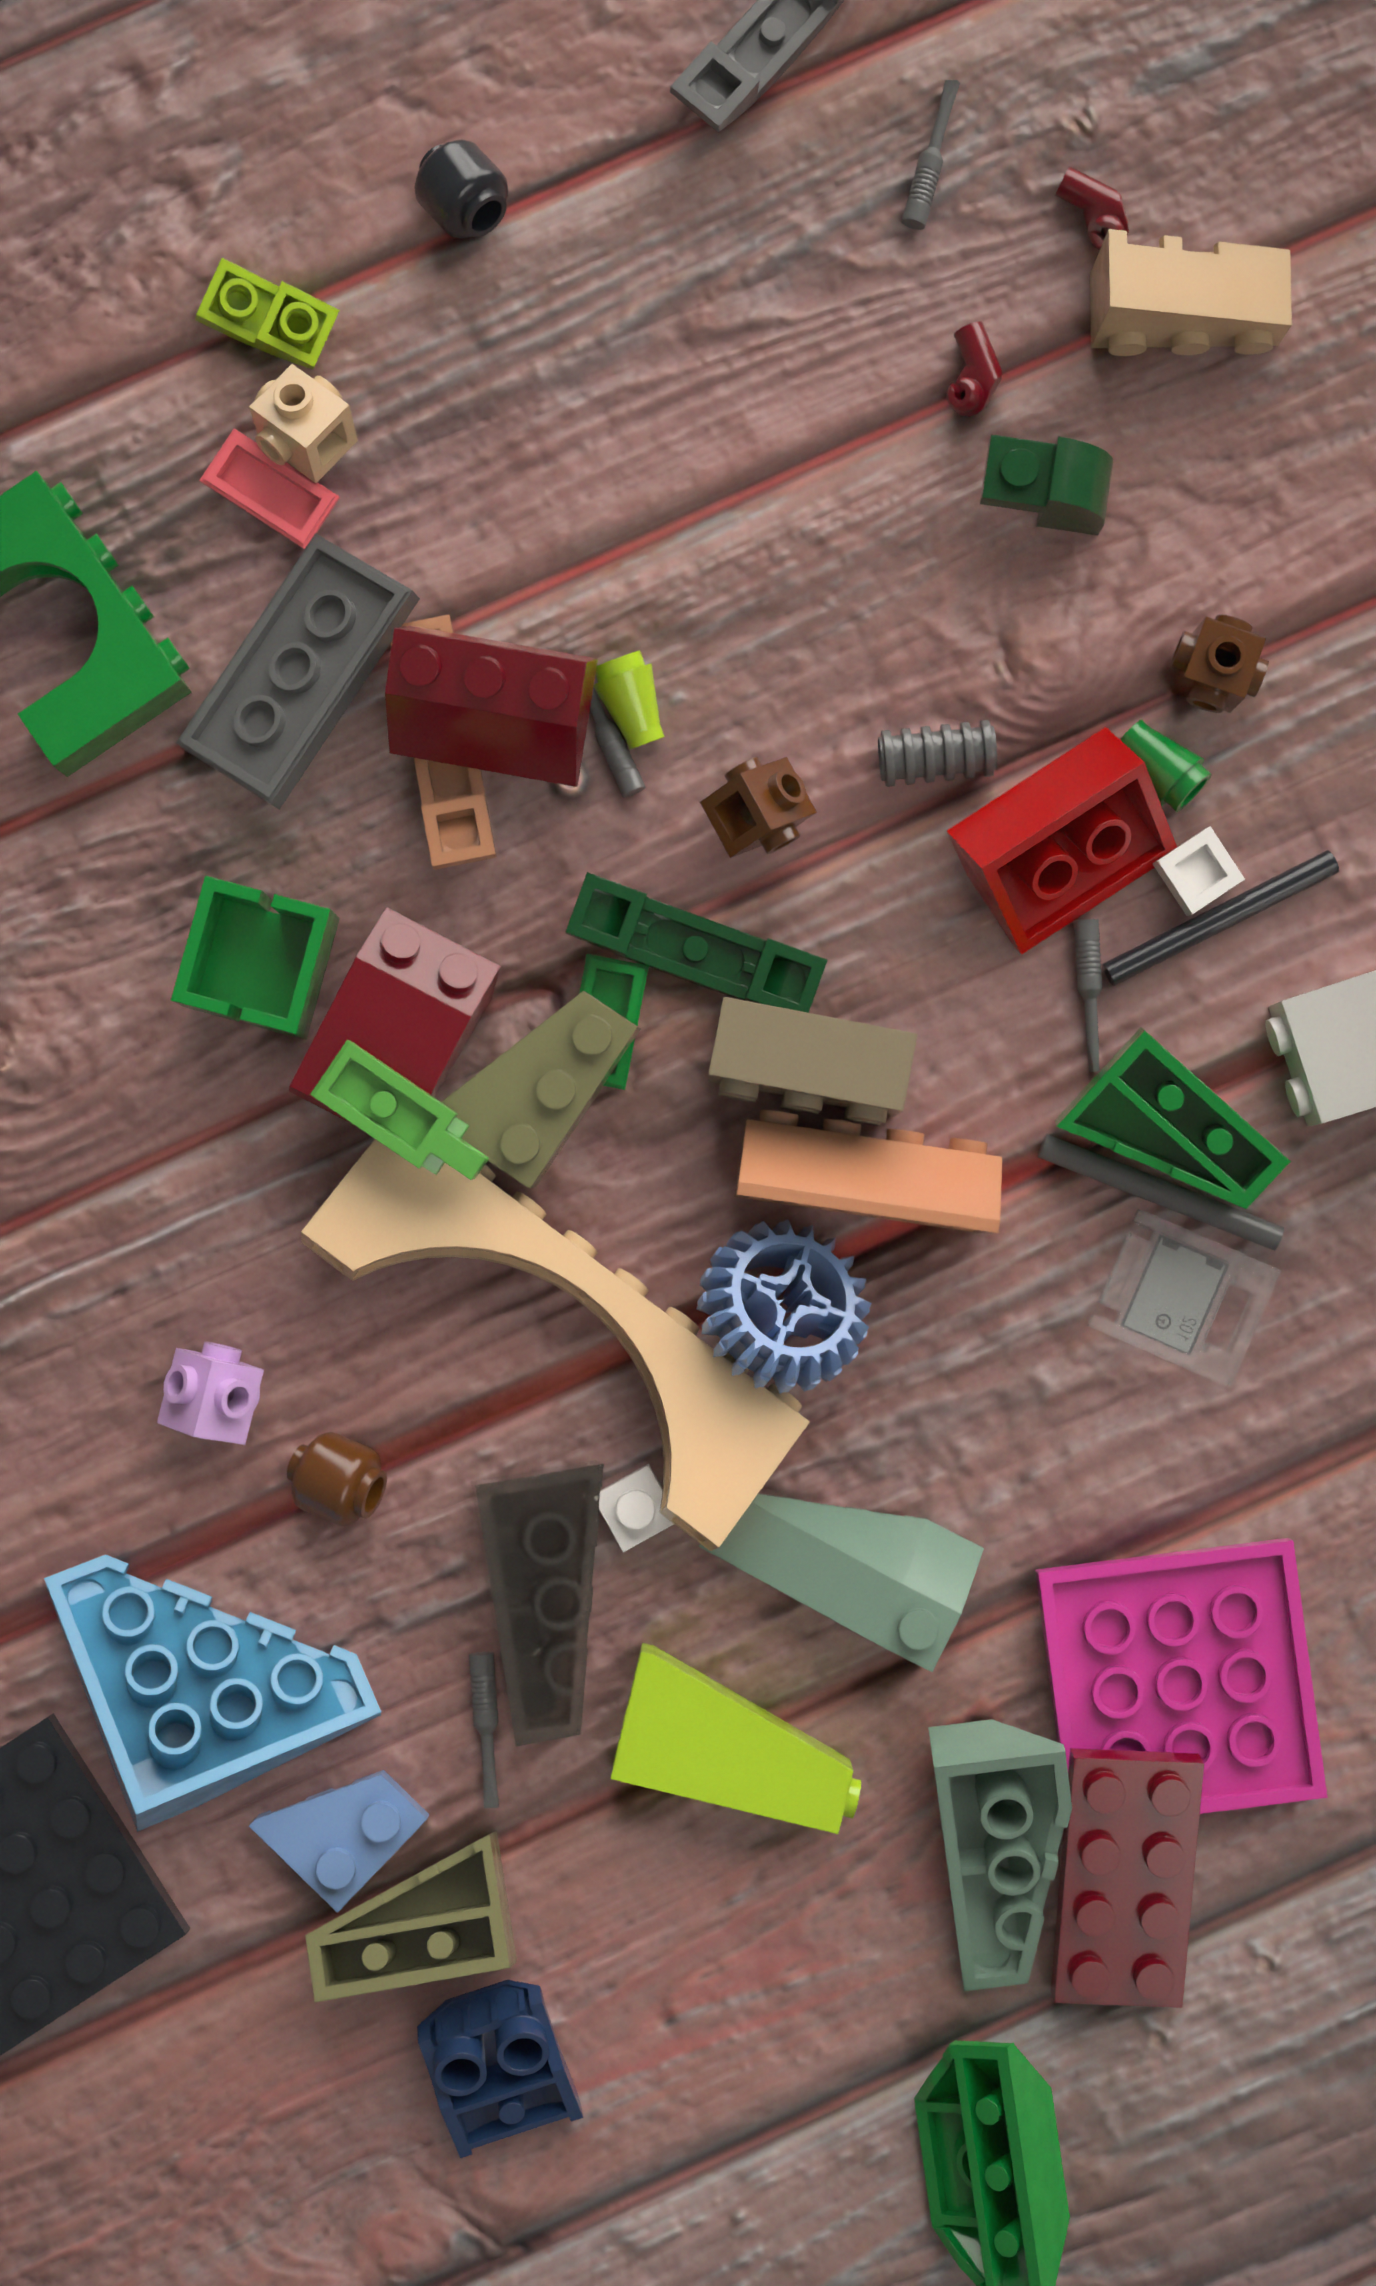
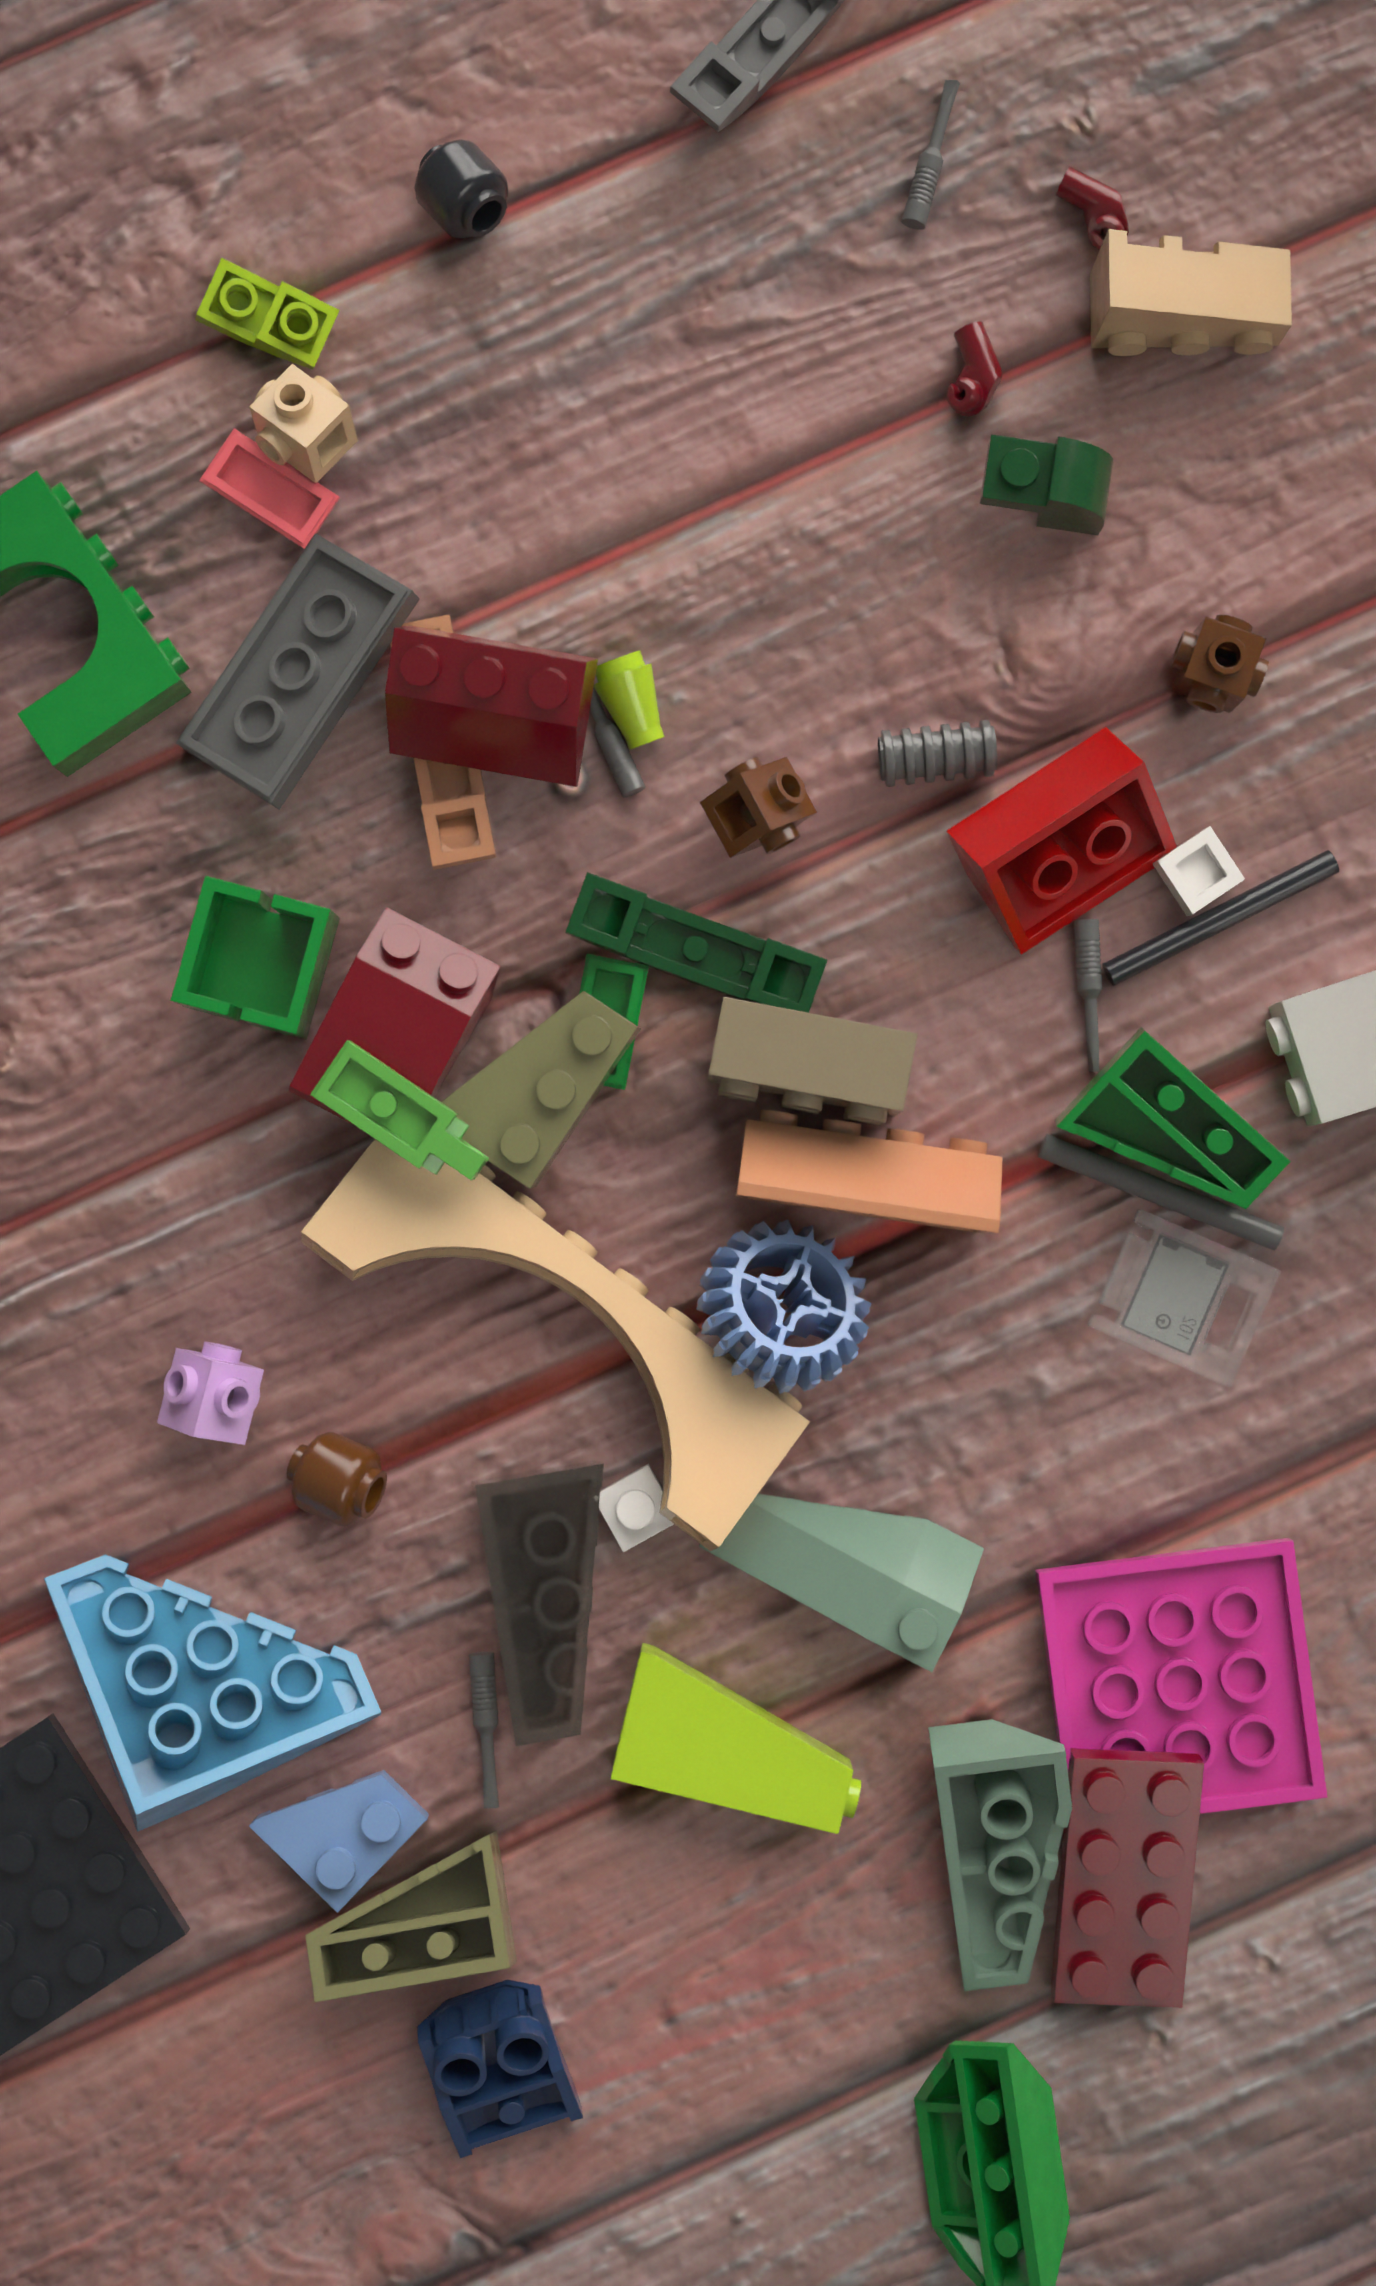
(1172, 768): green cone -> none

